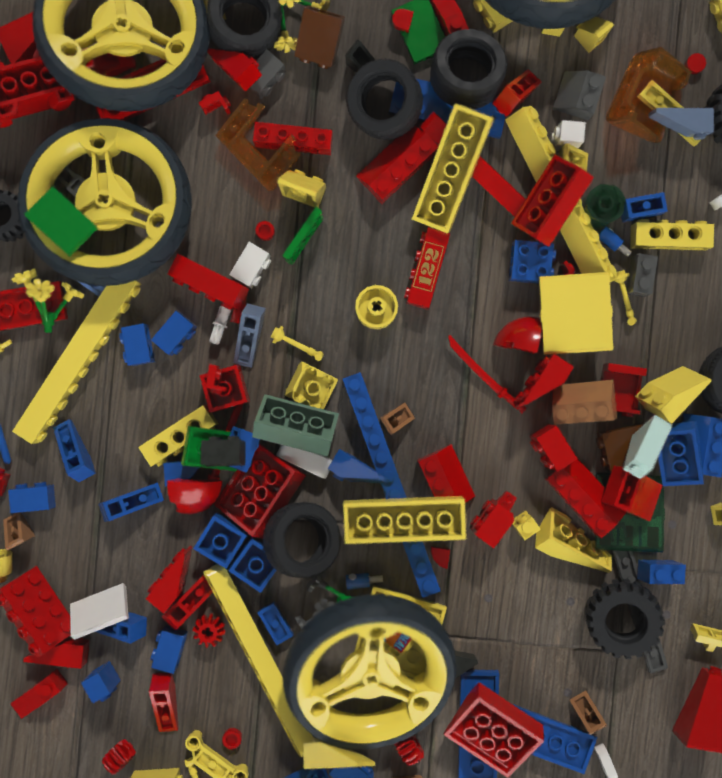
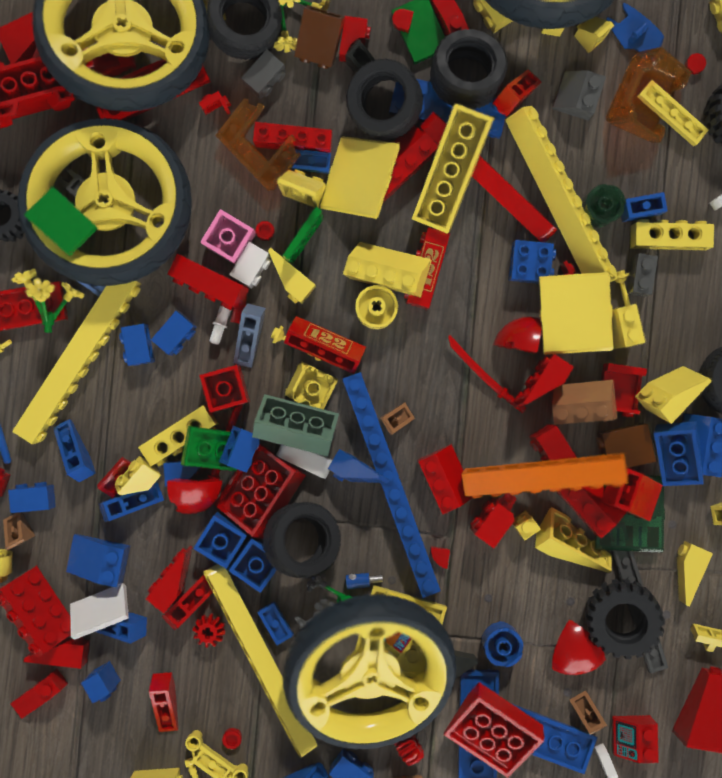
(98, 560): none -> blue slope
(107, 483): none -> red plate
(118, 756): red gear -> none
(137, 478): none -> light yellow slope
(169, 649): blue brick -> none
(214, 376): red bracket -> none
(223, 452): pearl dark grey brick -> none
(227, 236): none -> bright pink brick
(237, 67): red slope -> none
(294, 281): none -> light yellow slope
(313, 161): none -> blue plate
(324, 344): none -> red brick
(325, 755): light yellow slope -> none
(353, 29): none -> red arch
(359, 176): none -> light yellow piece
(387, 268): none -> light yellow slope
(404, 519): light yellow brick -> none
(502, 655): none -> blue brick
(545, 475): none -> orange brick
(552, 200): red slope -> none
(568, 133): white brick -> none
(574, 155): light yellow slope -> none
(576, 652): none -> red brick
(613, 241): blue piece -> none
(626, 327): none -> light yellow brick
(635, 738): none -> slope
(636, 31): none -> blue shield
(646, 446): light aqua slope -> none
(661, 571): blue brick -> none
(686, 121): sand blue slope -> none
(691, 567): none -> light yellow slope

